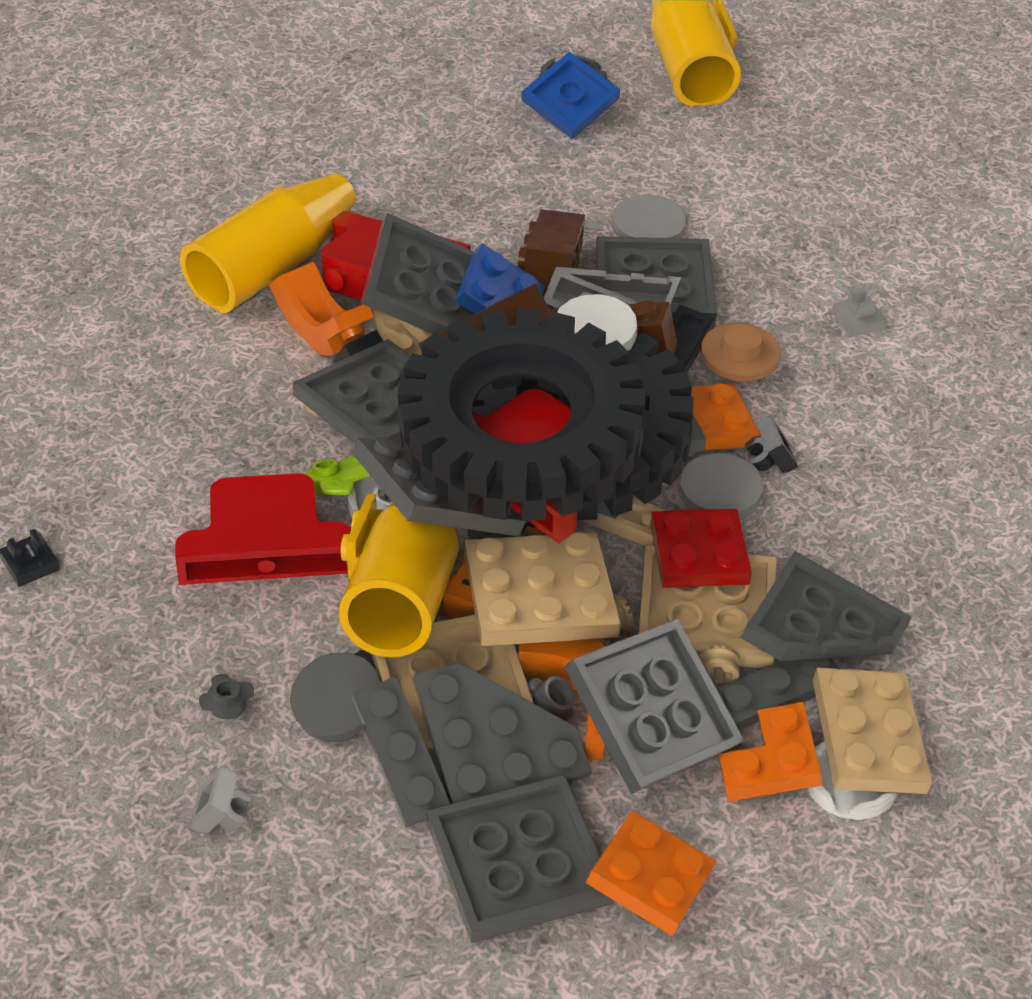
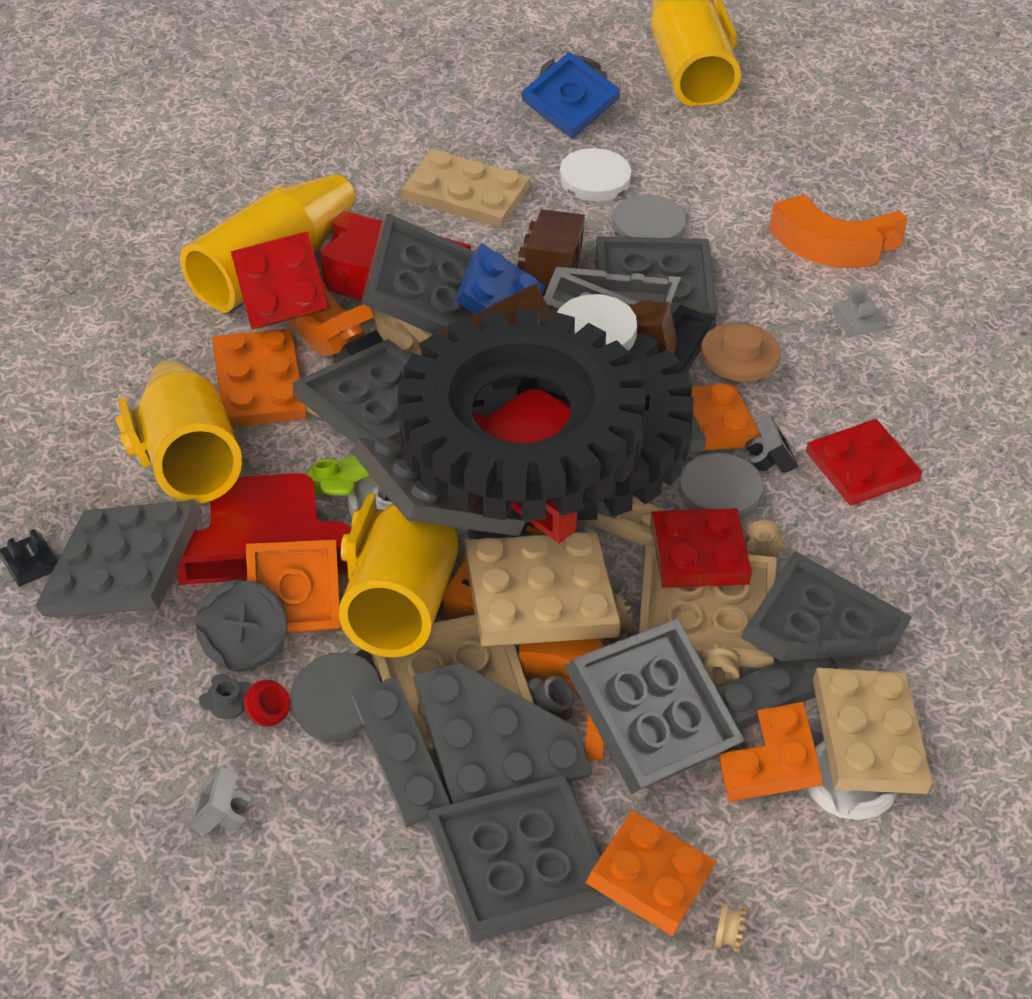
(120, 559): none -> dark grey plate
(182, 434): none -> yellow piece
(241, 625): none -> dark grey tile
(258, 377): none -> orange plate
(266, 703): none -> red plate
(279, 280): none -> red plate
(302, 578): none -> orange plate
(466, 187): none -> tan plate
(595, 174): none -> white tile
(730, 927): none -> tan bush
(761, 531): none -> tan bush
(834, 241): none -> orange arch
(863, 462): none -> red plate

